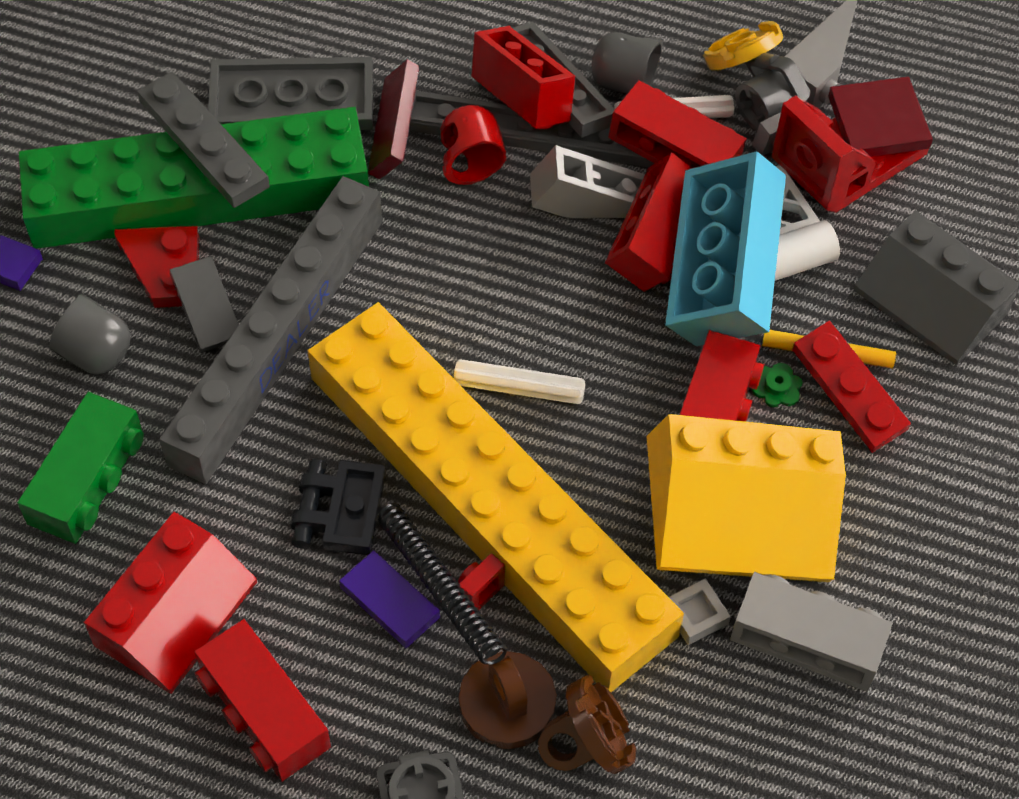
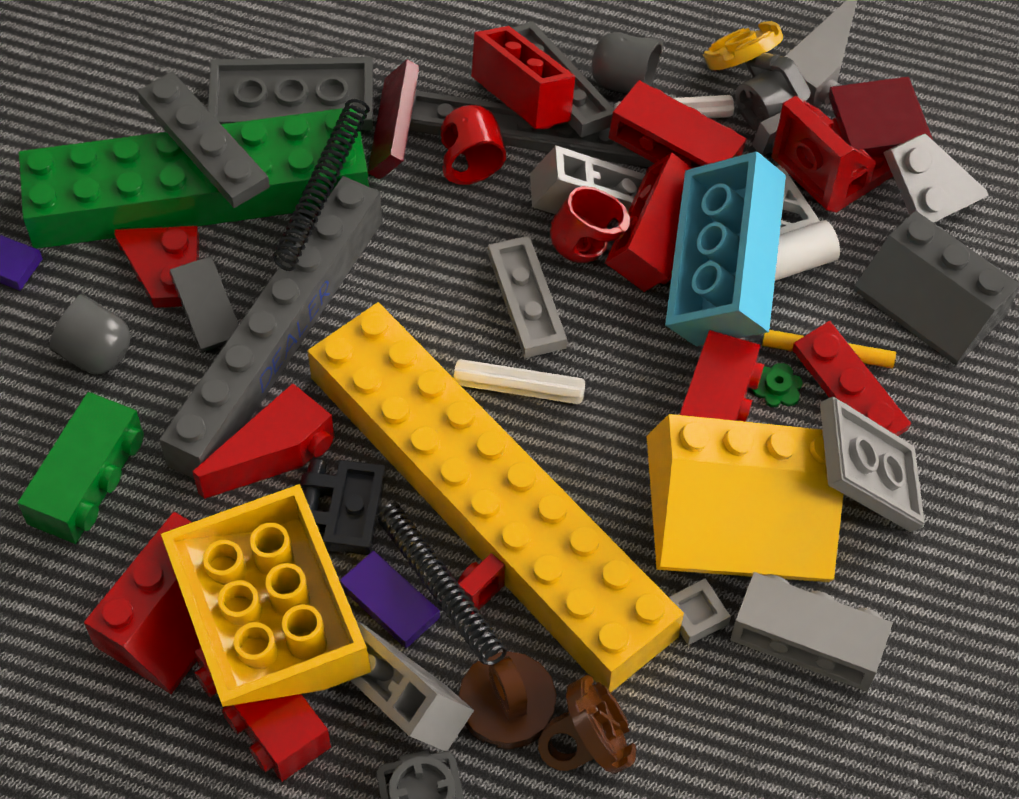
(266, 600): none -> yellow slope
(270, 444): none -> red slope
(339, 124): none -> black piece
(411, 694): none -> light grey slope
(527, 297): none -> light grey plate
(585, 220): none -> red helmet
(871, 465): none -> light grey tile
(931, 179): none -> wing

